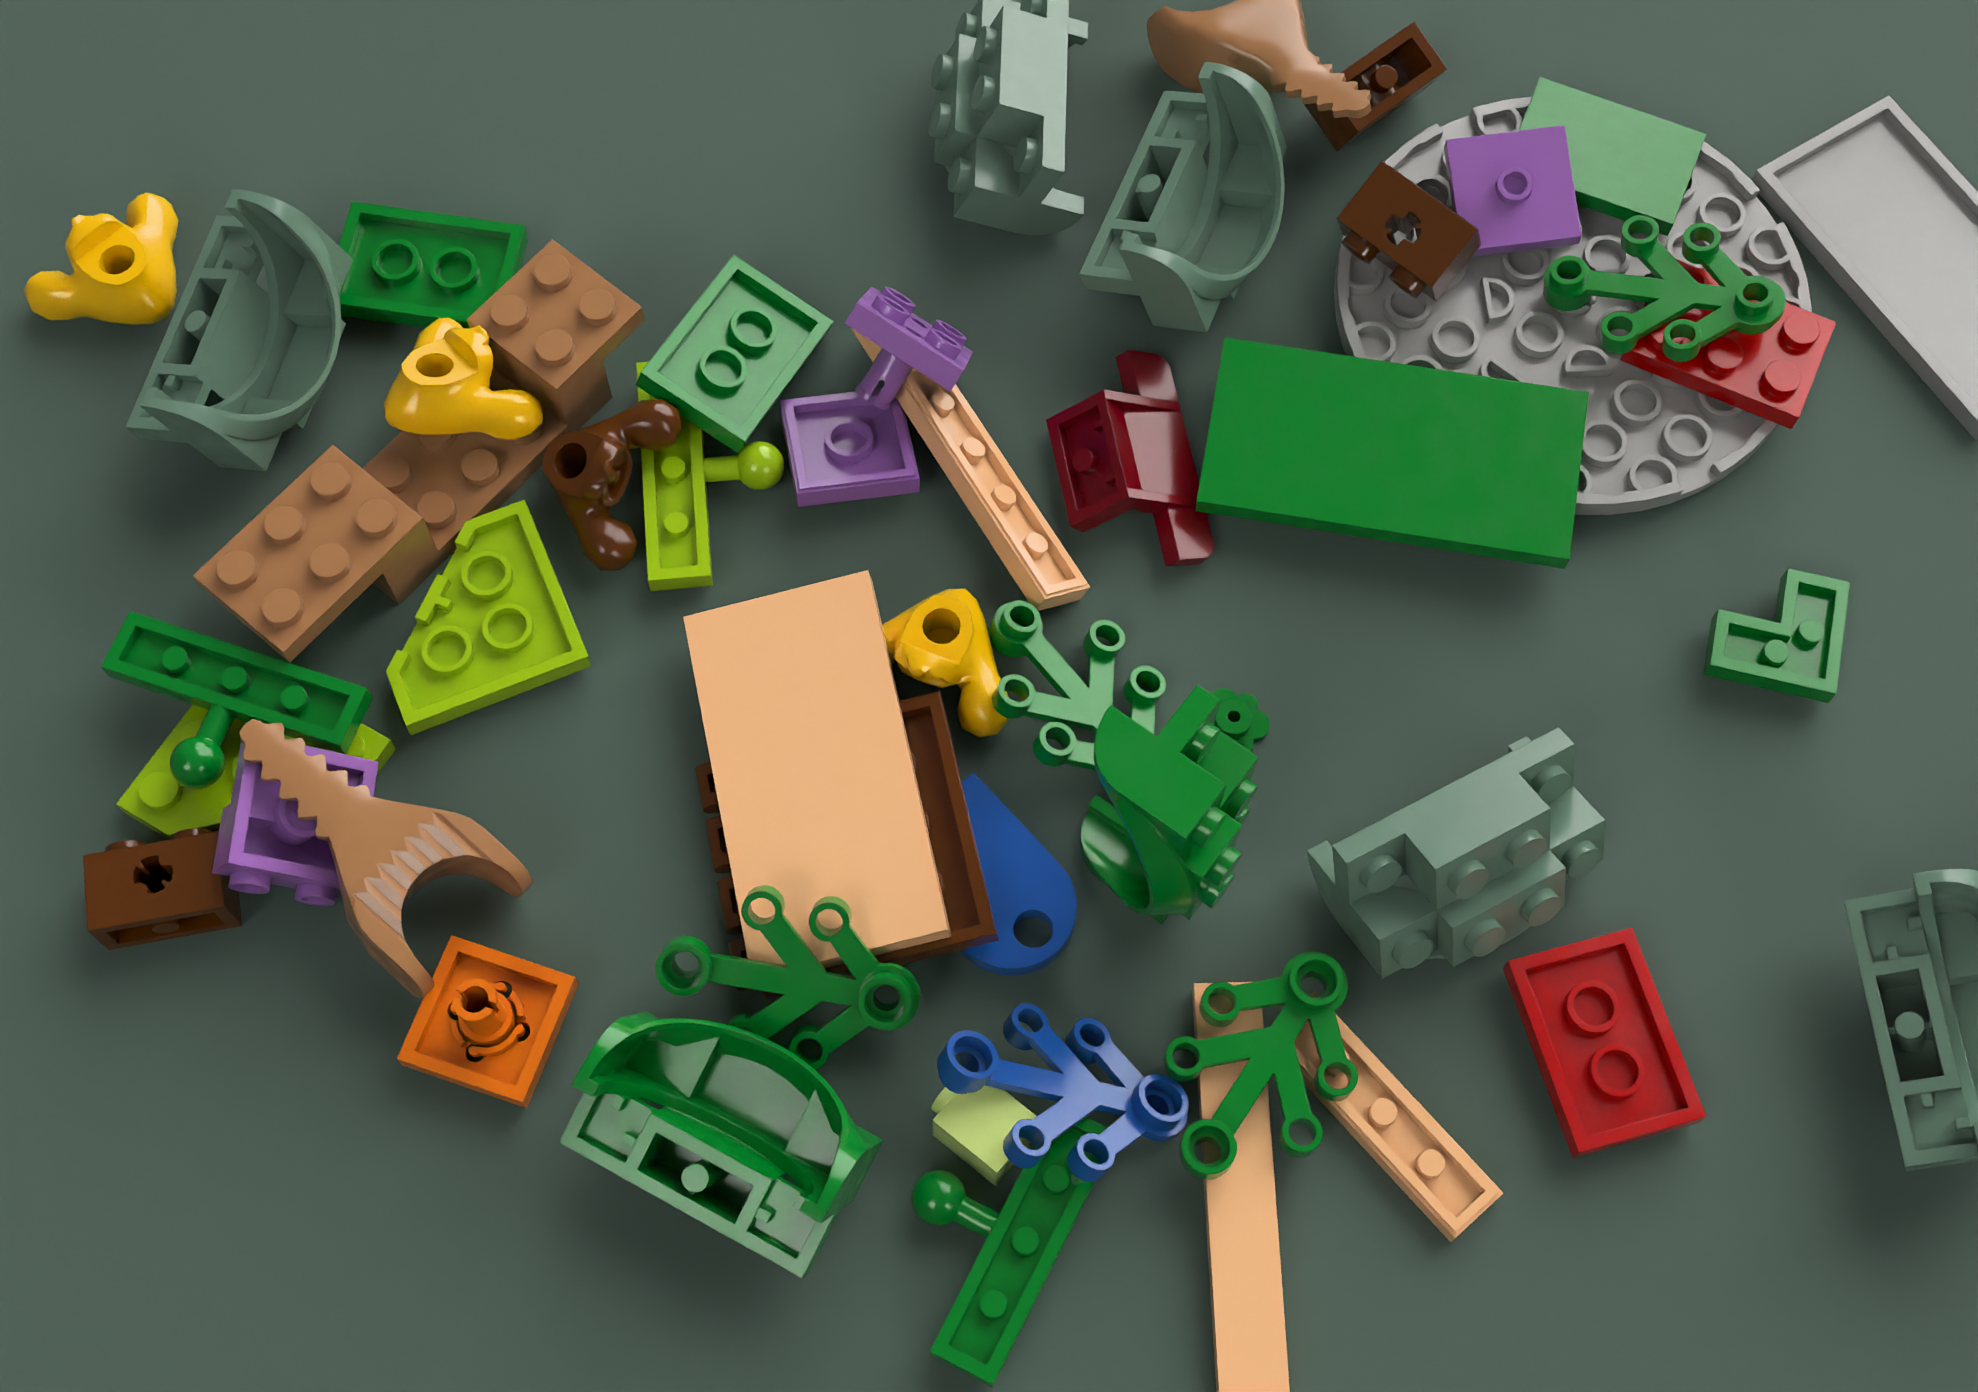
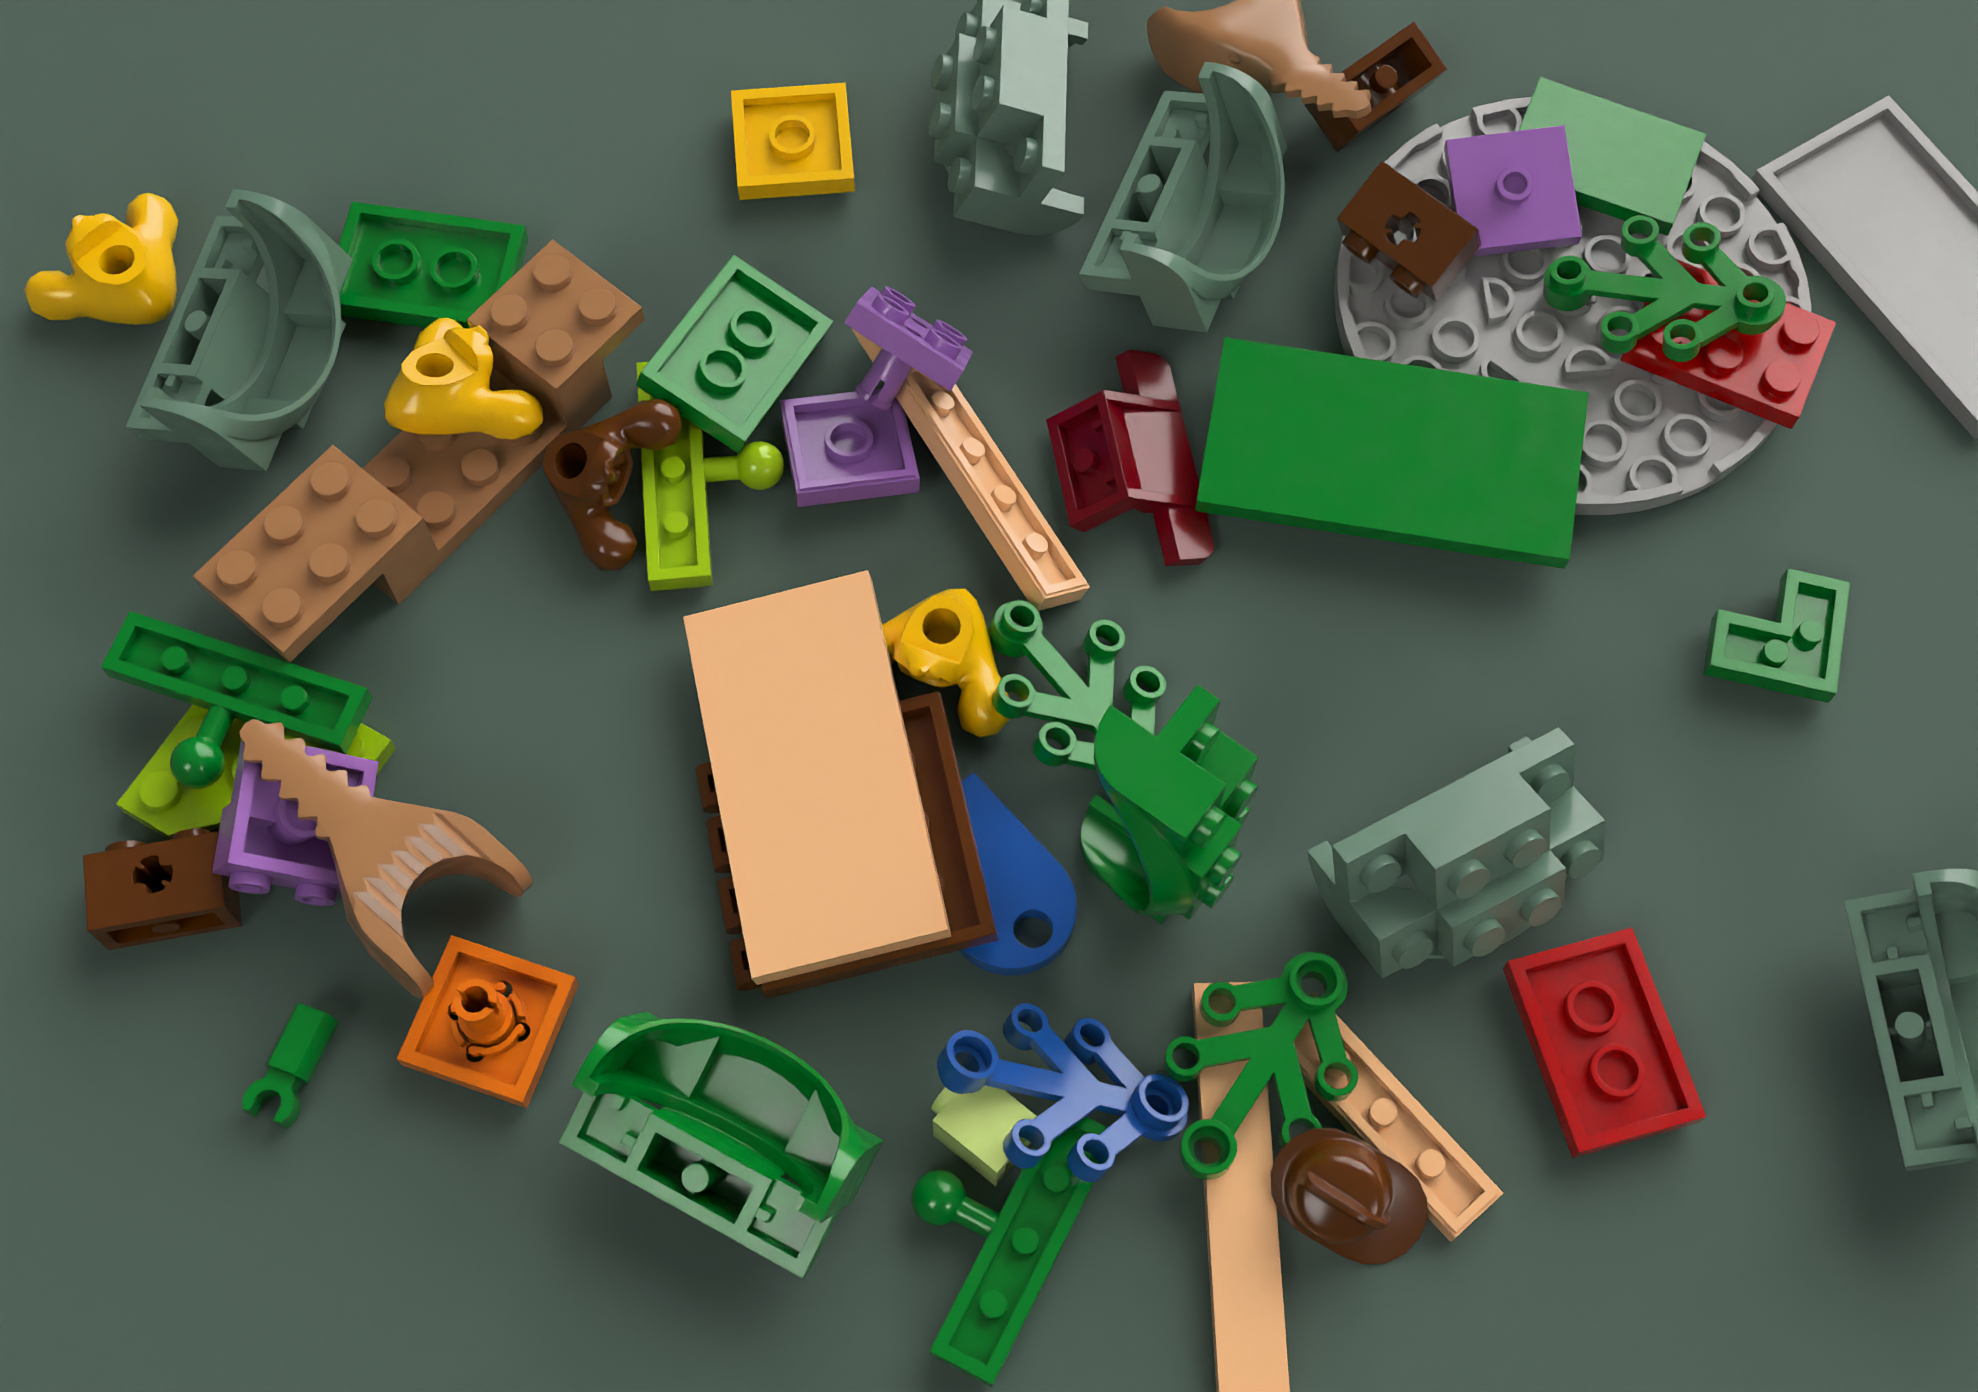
(292, 1063): none -> green bar
(486, 625): lime plate -> none
(792, 141): none -> yellow plate
(801, 980): green plant -> none
(1250, 724): green plant -> none
(1348, 1196): none -> reddish brown piece

